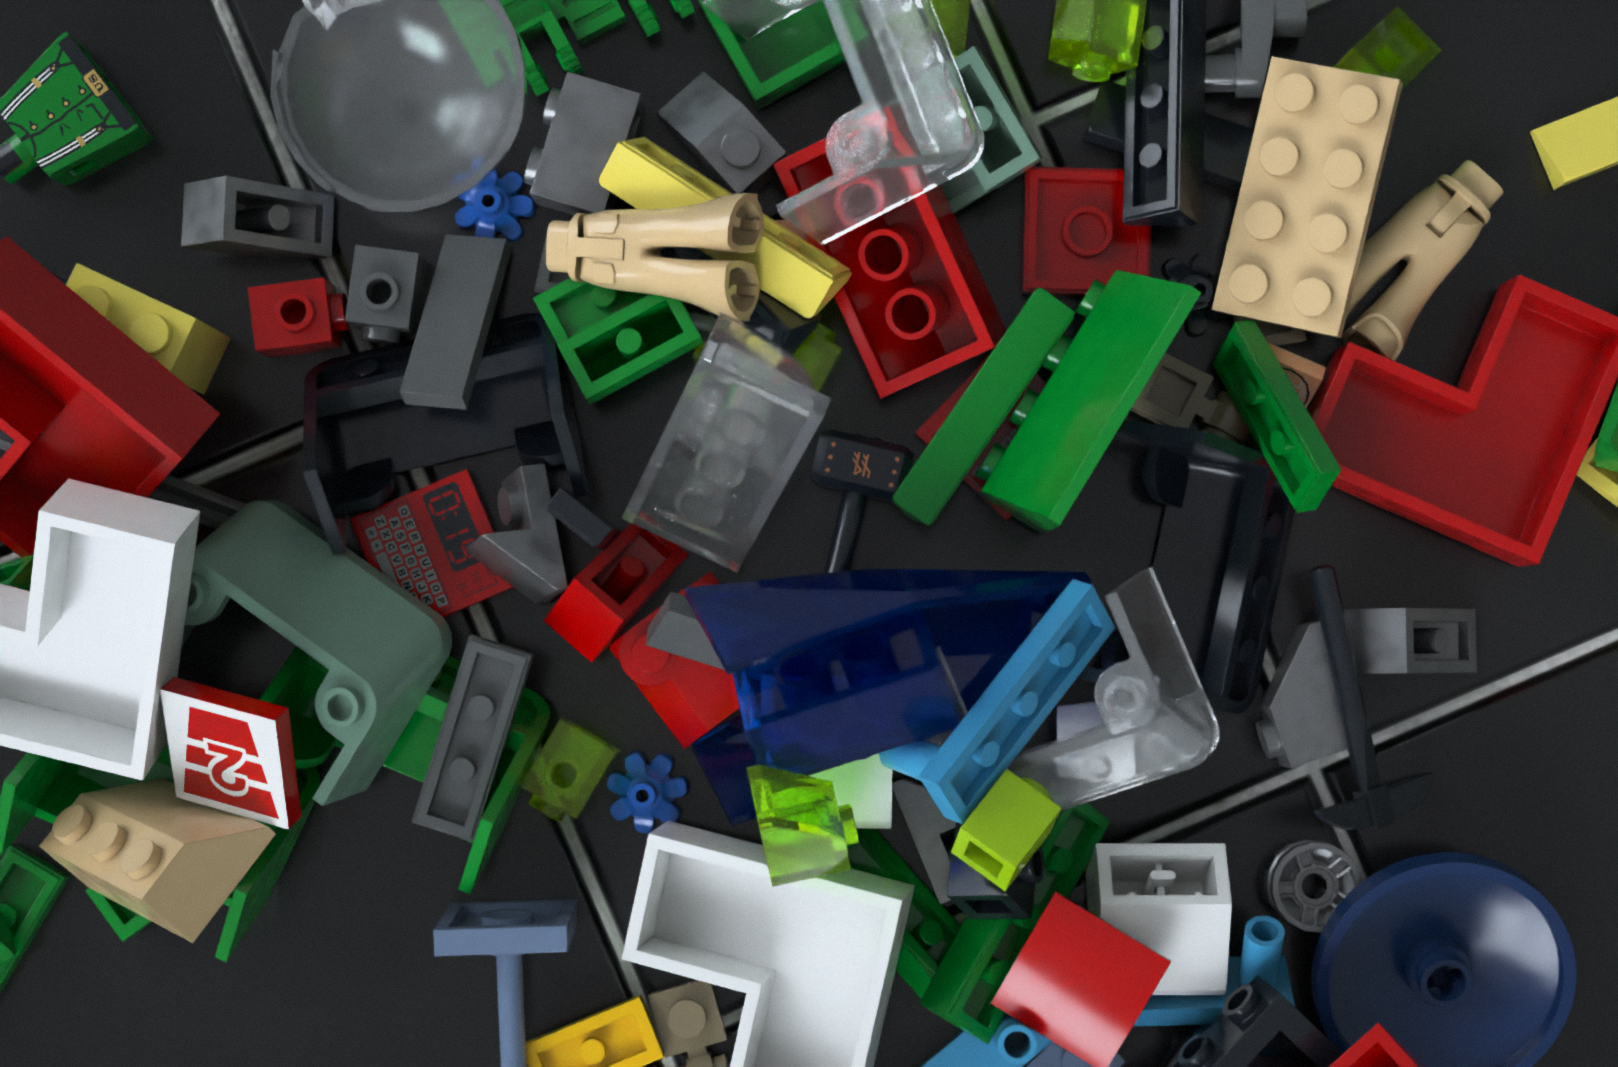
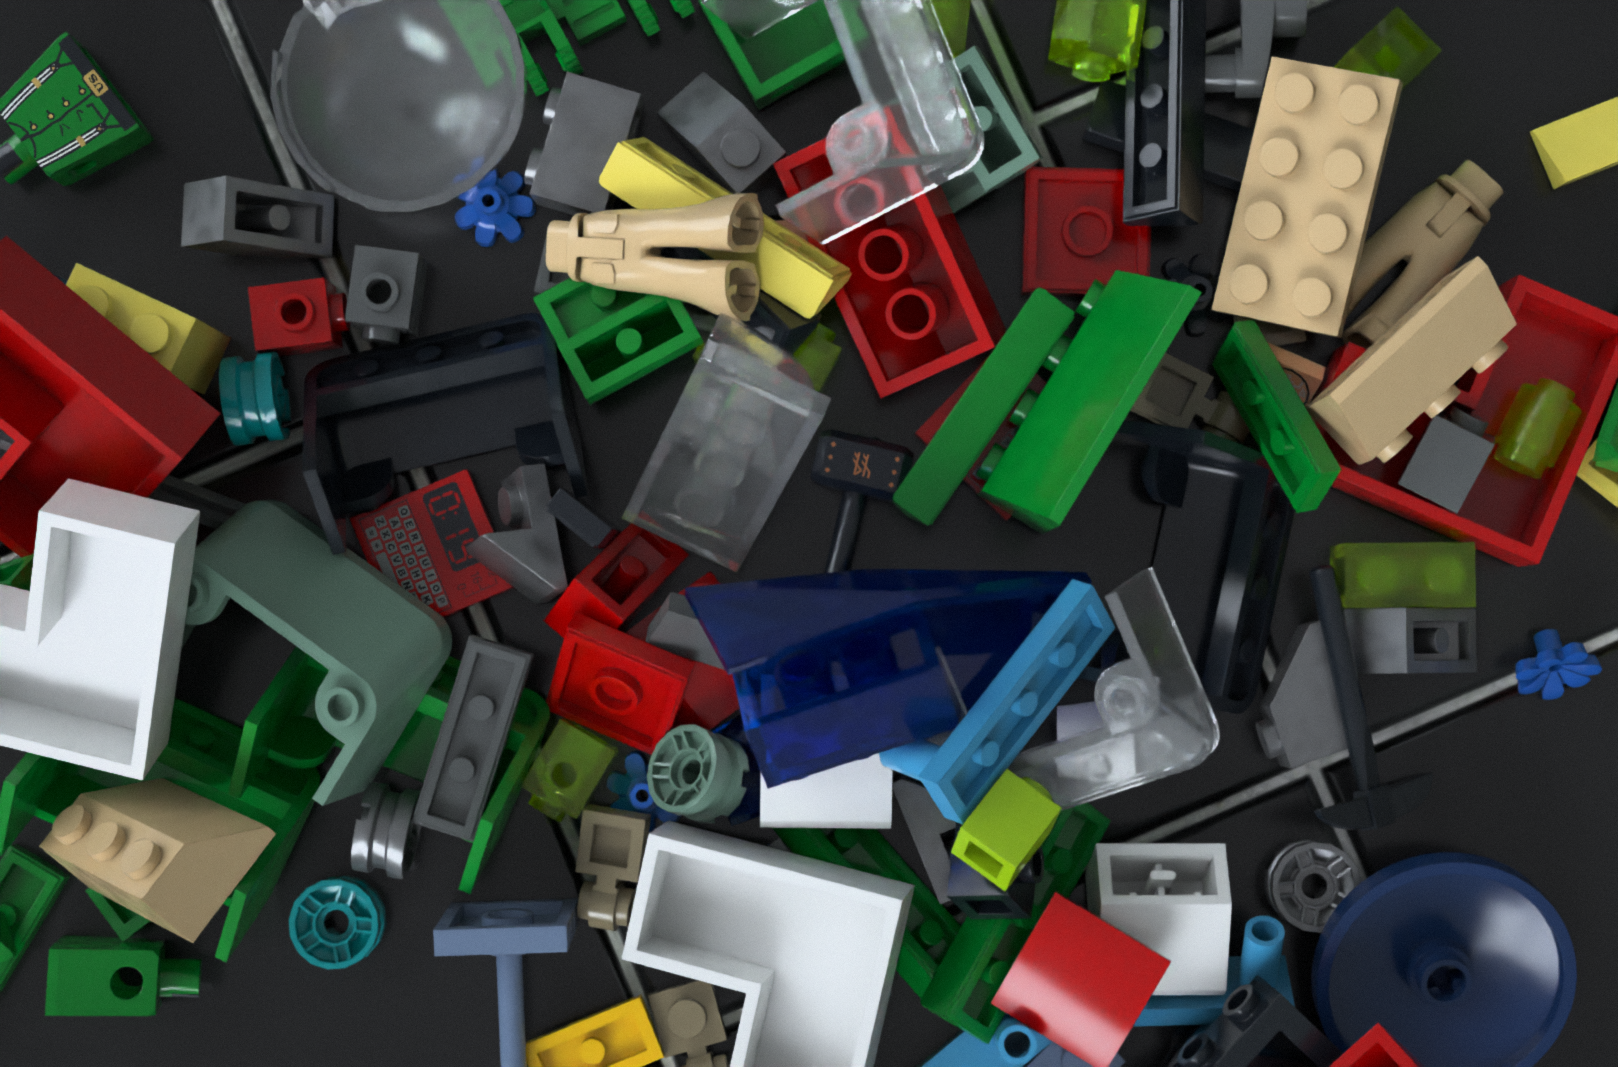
(88, 982): none -> green torso
(231, 752): tile -> none
(254, 398): none -> teal wheel
(330, 947): none -> teal wheel
(386, 833): none -> flat silver wheel
(455, 322): dark grey tile -> none
(613, 850): none -> dark tan plate
(618, 684): none -> red tile
(697, 773): none -> sand green wheel
(800, 825): clear neon green slope -> none
(1405, 574): none -> clear neon green brick
(1416, 364): none -> tan slope
(1448, 457): none -> dark grey brick
(1536, 427): none -> clear neon green brick
(1555, 666): none -> blue plant

